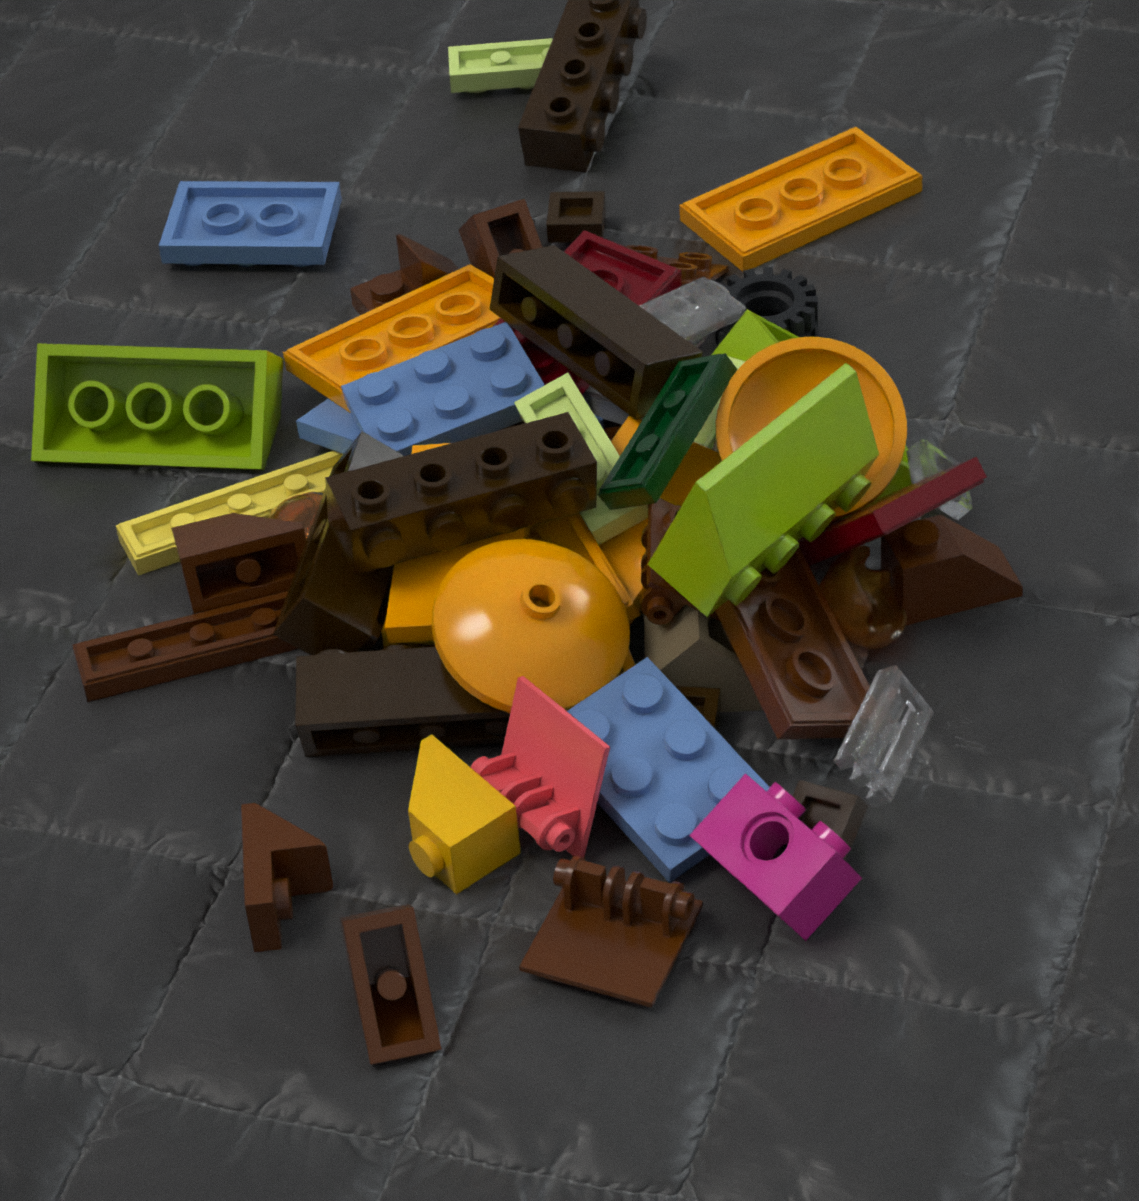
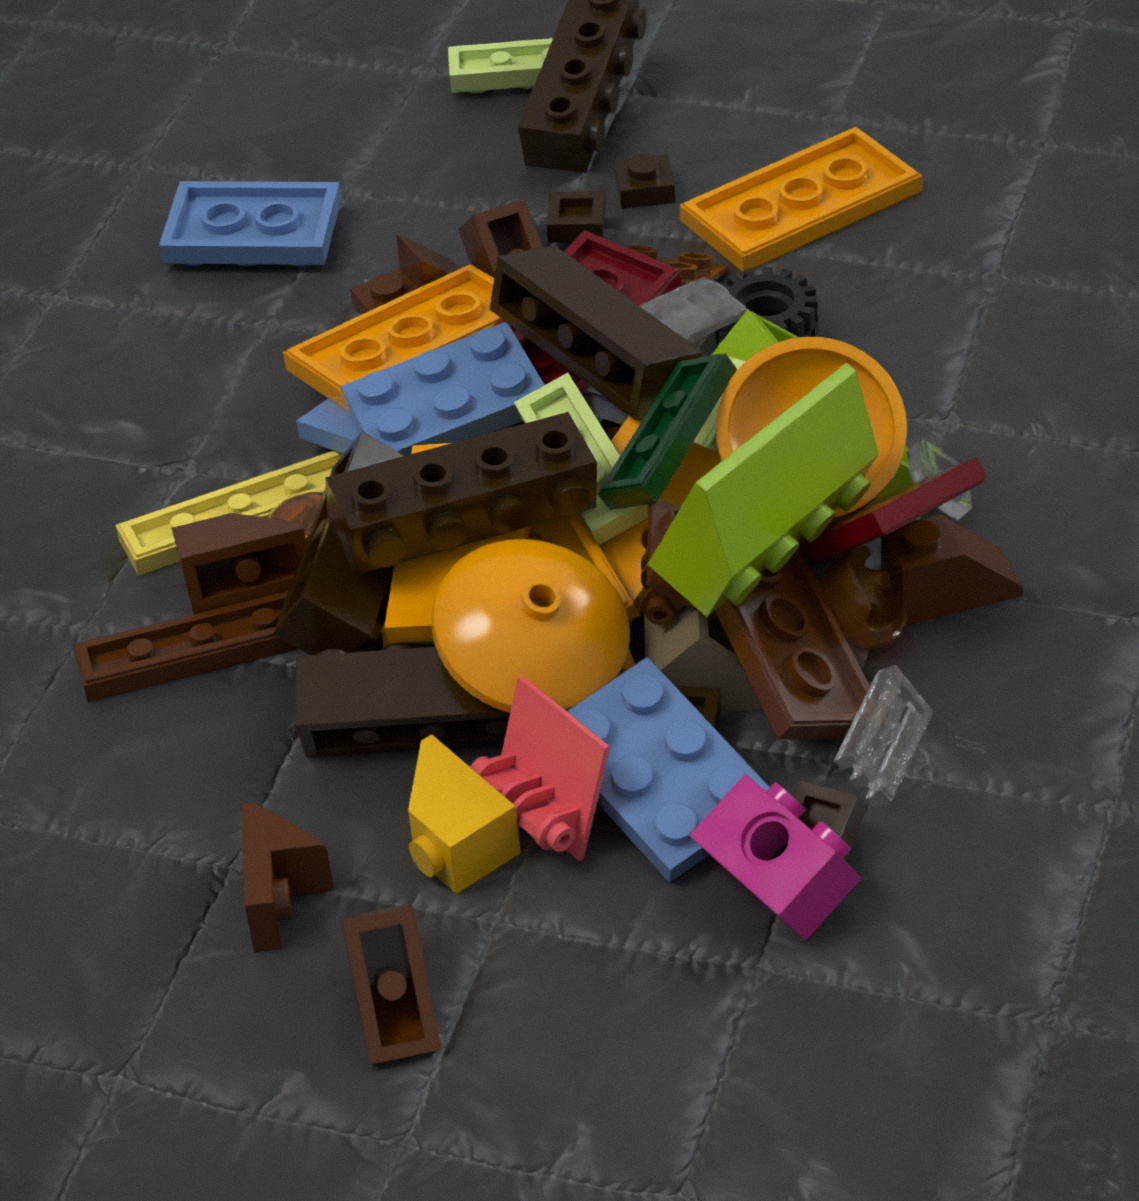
(156, 406): lime slope -> none
(612, 931): reddish brown hinge -> none
(644, 180): none -> dark brown plate

